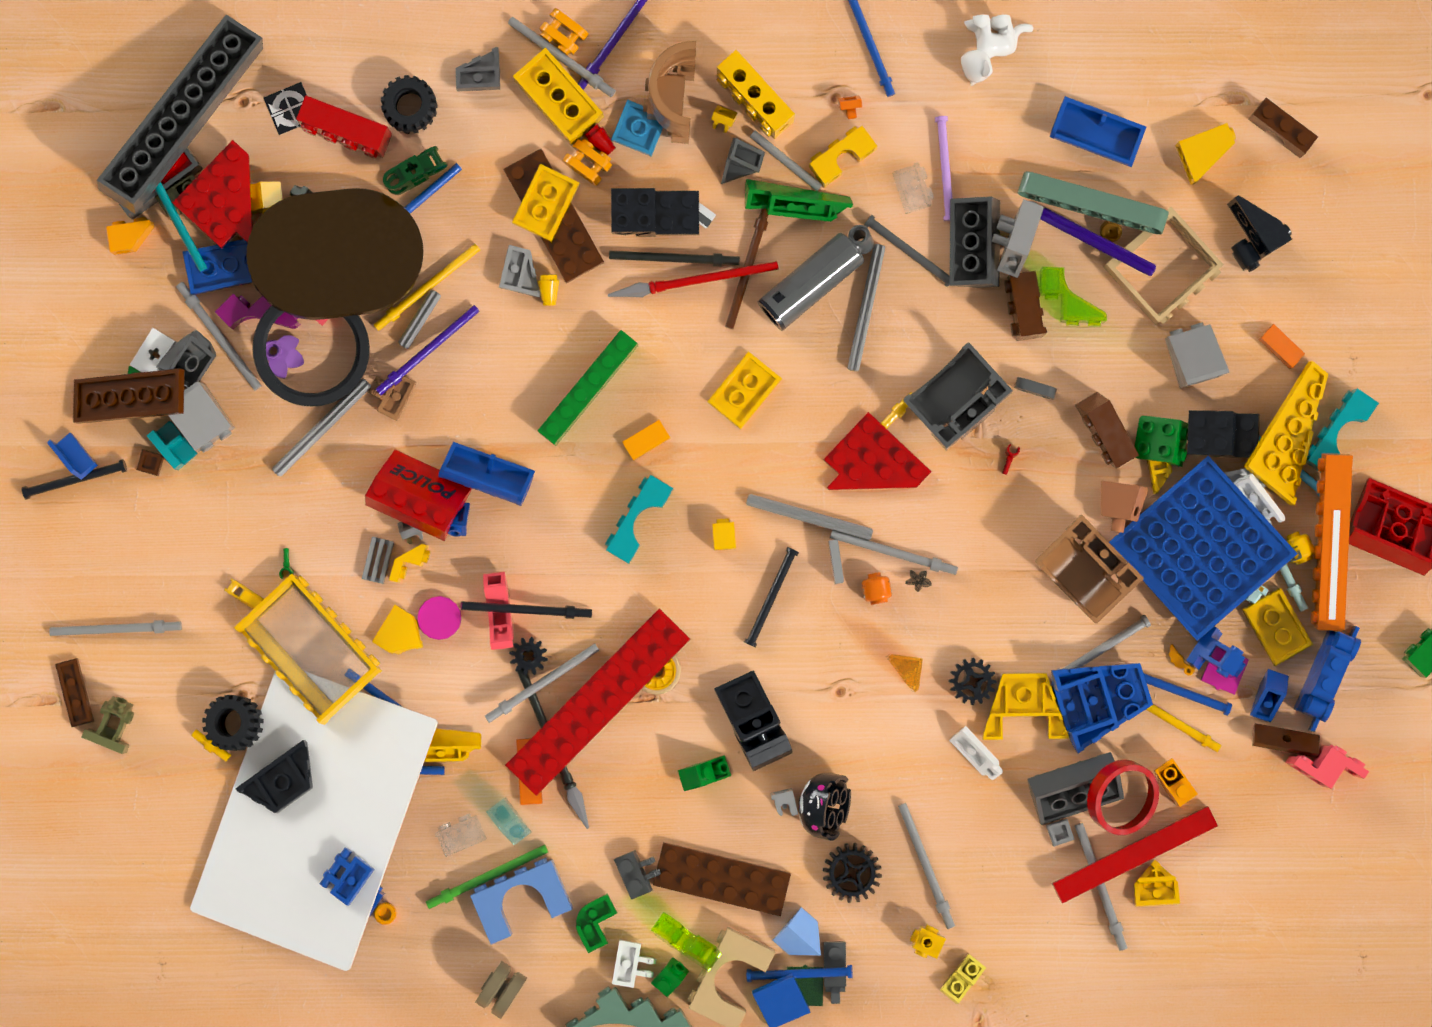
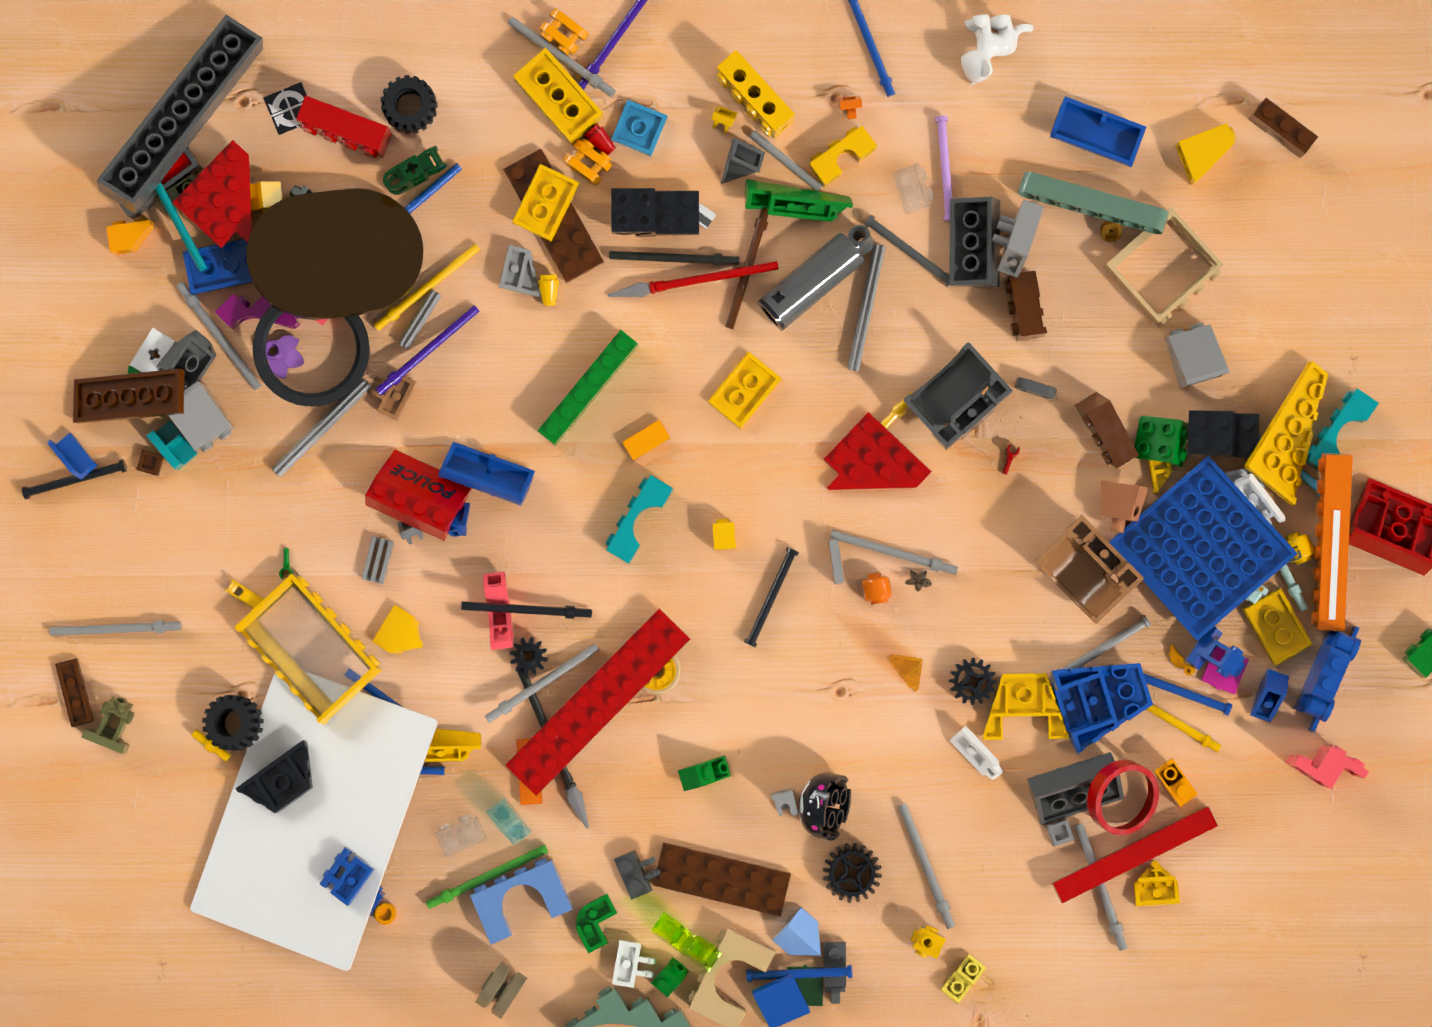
(415, 556): yellow slope -> none
(439, 618): dark pink tile -> none
(480, 73): flat silver wing -> none
(667, 89): medium nougat piece -> none
(753, 720): black piece -> none
(809, 516): light grey axle -> none
(1073, 308): clear neon green arch -> none
(1098, 242): dark purple axle -> none
(1246, 255): black brick -> none
(1261, 228): black slope -> none
(1281, 346): orange slope -> none
(1286, 740): reddish brown tile -> none

